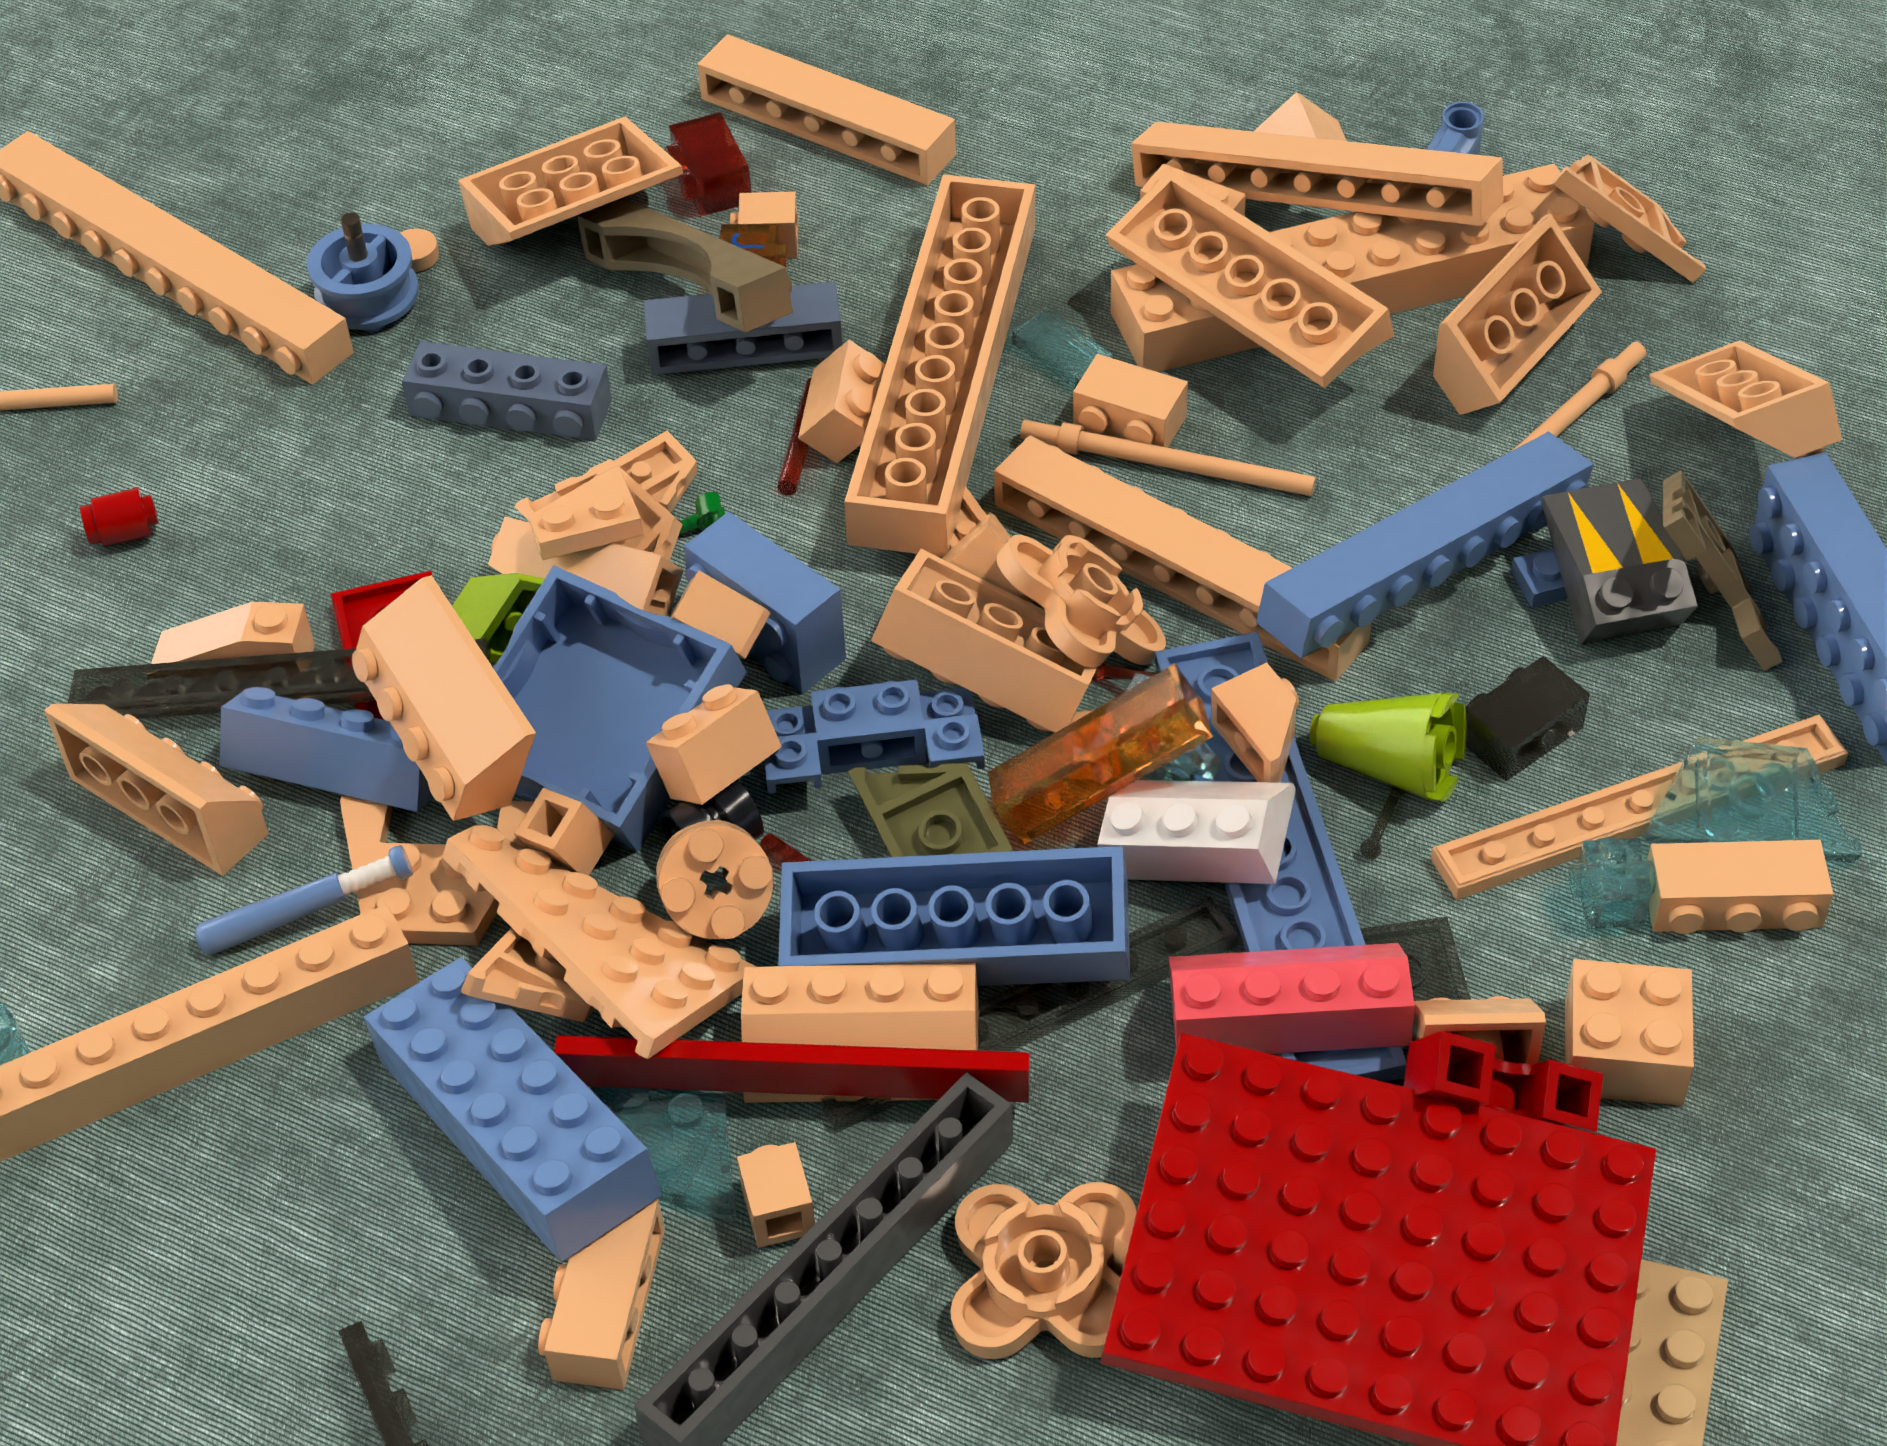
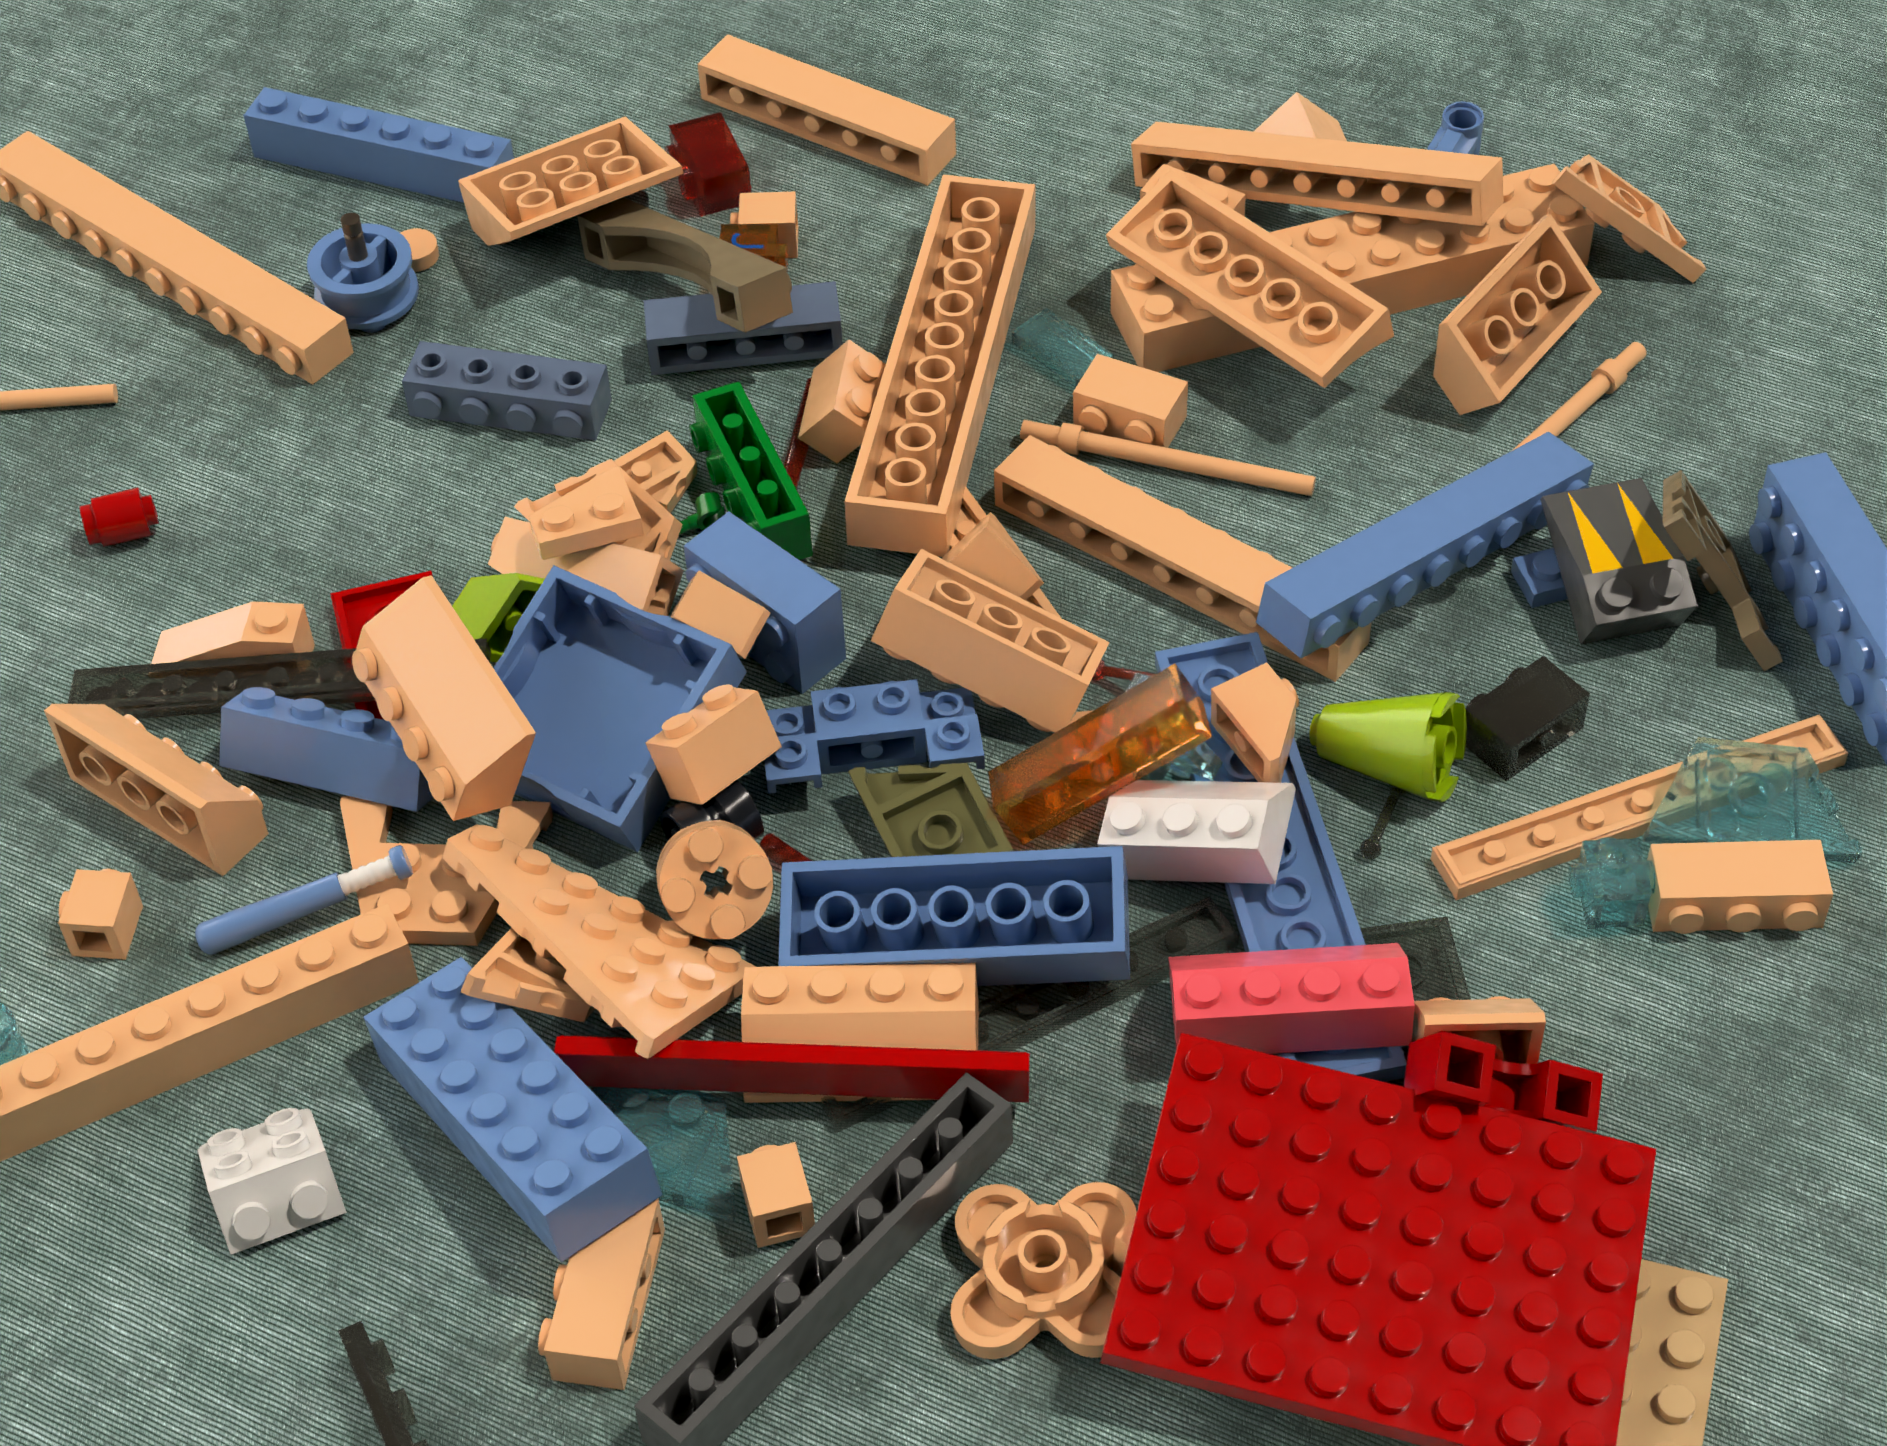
(100, 913): none -> light nougat brick
(269, 1179): none -> white bracket
(369, 144): none -> medium blue brick
(565, 832): light nougat brick -> none
(749, 468): none -> green brick
(1083, 600): light nougat plant -> none
(1632, 1029): light nougat brick -> none
(1757, 397): light nougat slope -> none

